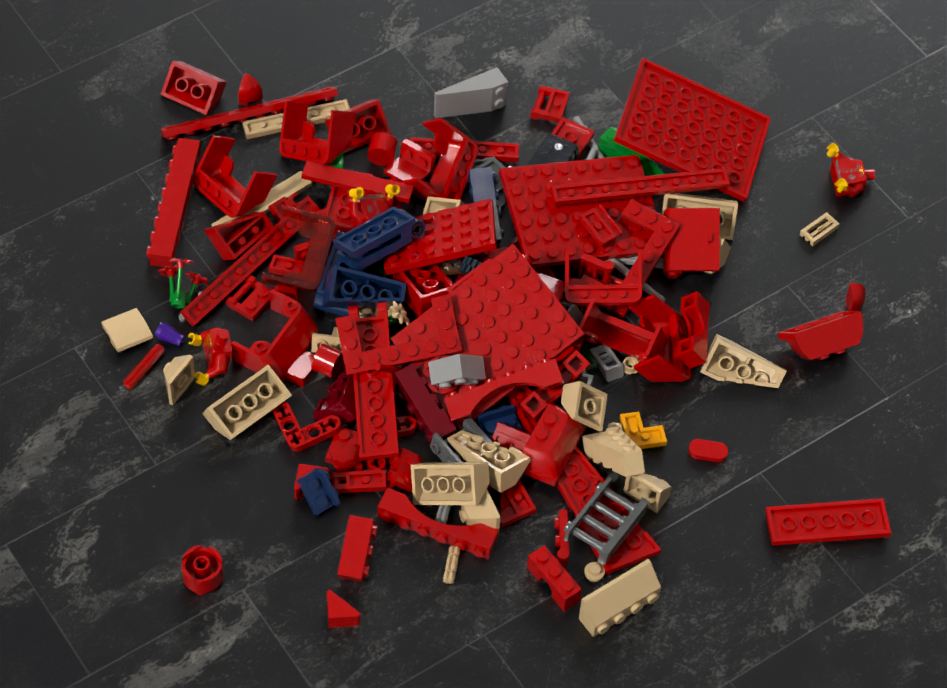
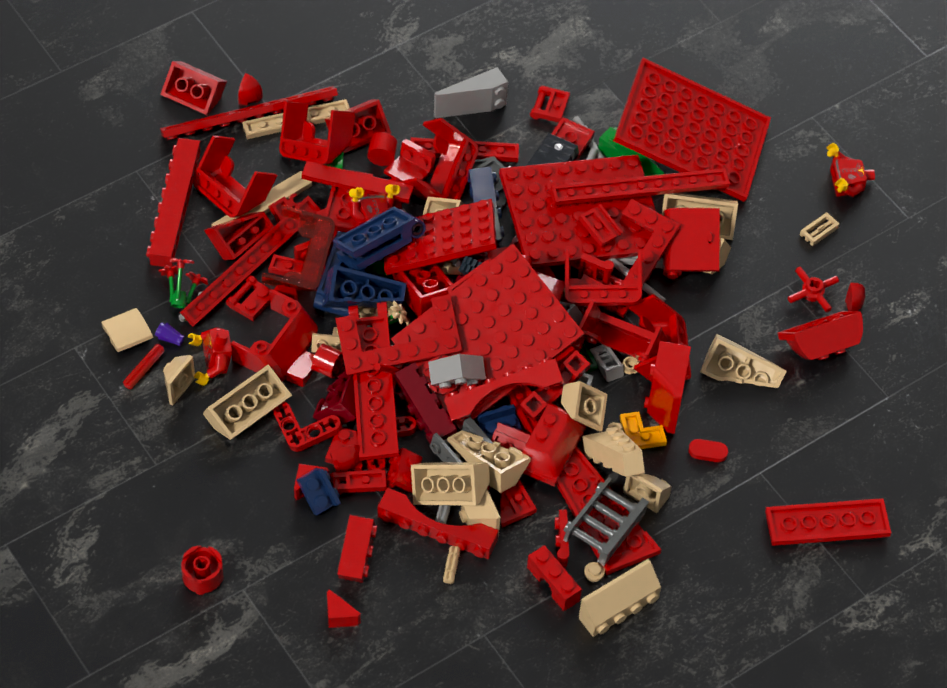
(667, 384): none -> red windscreen
(696, 314): red arch -> none
(813, 289): none -> red bar

